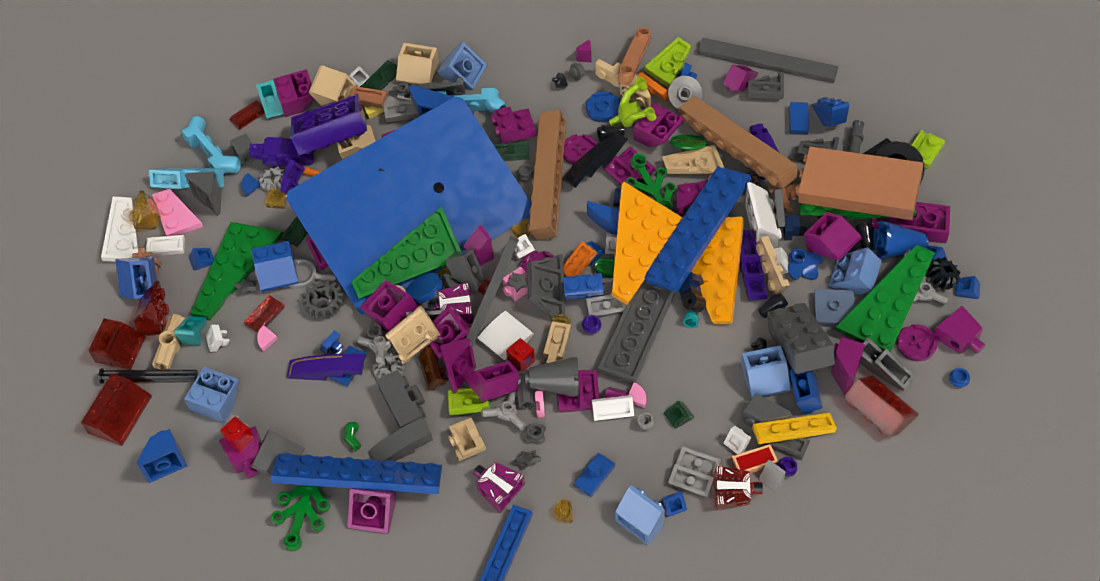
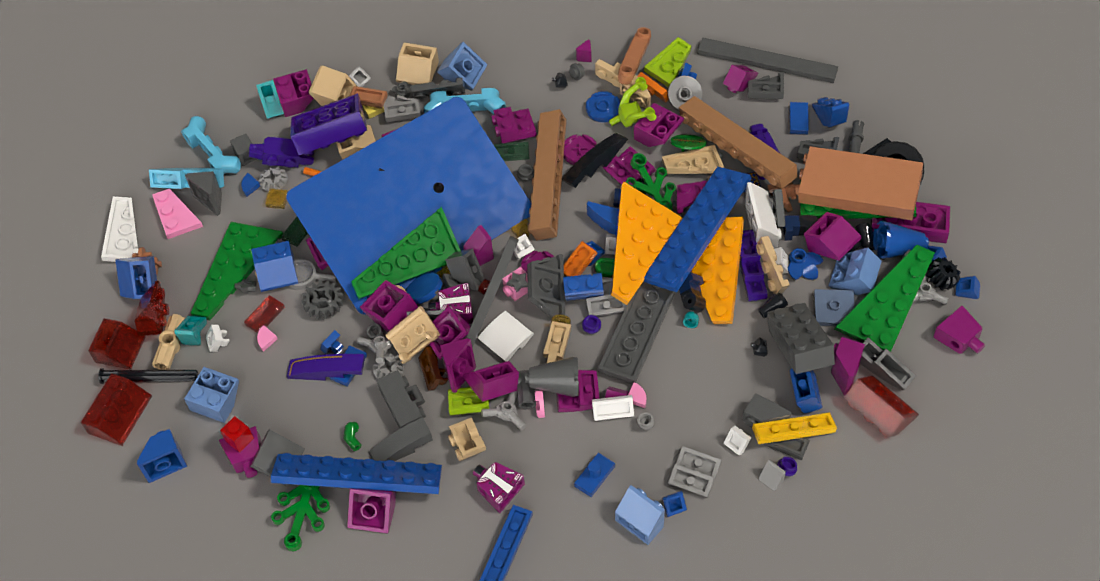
(145, 212): clear yellow slope -> none
(166, 245): white tile -> none
(201, 258): blue slope -> none
(247, 114): clear red tile -> none
(291, 176): dark purple slope -> none
(381, 77): clear green tile -> none
(426, 100): blue slope -> none
(521, 355): red brick -> none
(528, 458): dark grey piece -> none
(531, 429): dark grey plate -> none
(563, 511): clear yellow plate -> none
(607, 130): black cone -> none
(678, 414): clear green slope -> none
(734, 488): clear red torso -> none
(754, 459): red tile -> none
(765, 371): medium blue slope -> none
(917, 342): magenta tile -> none
(928, 146): lime plate -> none
(959, 377): blue plate -> none

